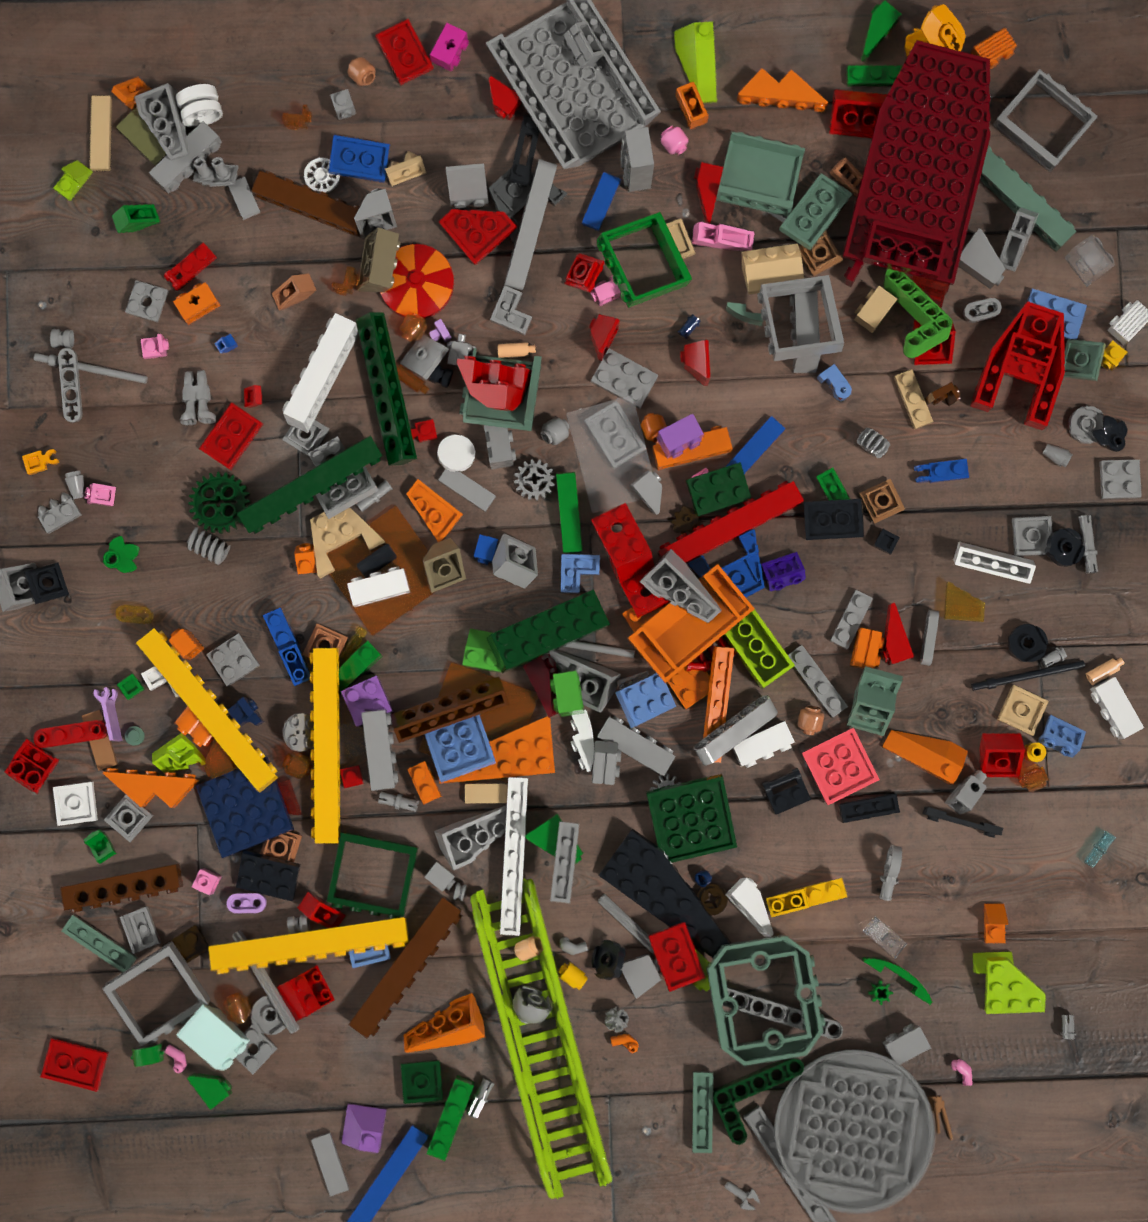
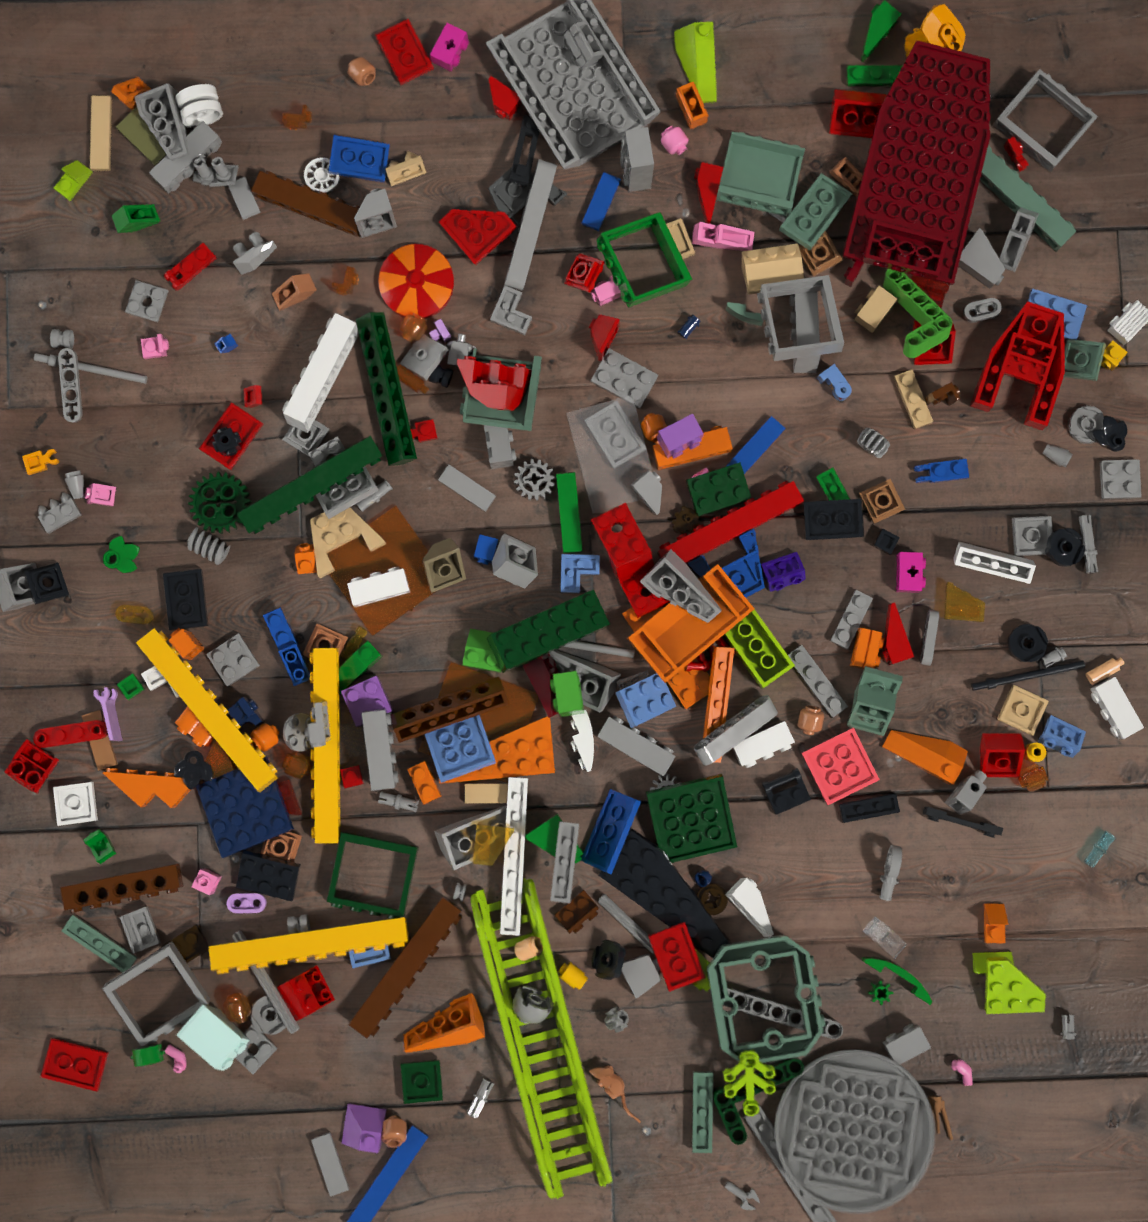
(134, 735): sand green plate -> none
(140, 818): light grey piece -> none
(177, 755): lime slope -> none
(185, 599): none -> black plate
(193, 394): light grey piece -> none
(193, 772): none -> black plate
(206, 303): orange brick -> none
(210, 1088): green slope -> none
(233, 444): none -> black brick
(250, 259): none -> light grey connector
(264, 737): none -> orange head
(318, 731): none -> light grey plate
(320, 911): red slope -> none
(343, 104): light grey brick -> none
(376, 560): black slope -> none
(378, 261): dark tan slope -> none
(394, 1131): none -> nougat head
(434, 510): orange wing -> none
(441, 877): light grey brick -> none
(450, 1118): green brick -> none
(456, 453): white tile -> none
(467, 185): light grey slope -> none
(489, 843): none -> clear yellow wing
(515, 350): light nougat cylinder -> none
(555, 431): light grey head -> none
(571, 948): light grey arm -> none
(577, 911): none -> reddish brown bracket
(605, 761): light grey brick -> none
(610, 831): none -> blue plate
(612, 1084): none -> nougat animal
(625, 1040): orange arm -> none
(696, 360): red slope -> none
(749, 1060): none -> lime plant
(789, 92): orange slope -> none
(806, 897): yellow slope -> none
(904, 581): none -> dark pink brick
(996, 47): orange brick -> none
(1015, 151): none -> red plate
(1090, 260): clear brick -> none

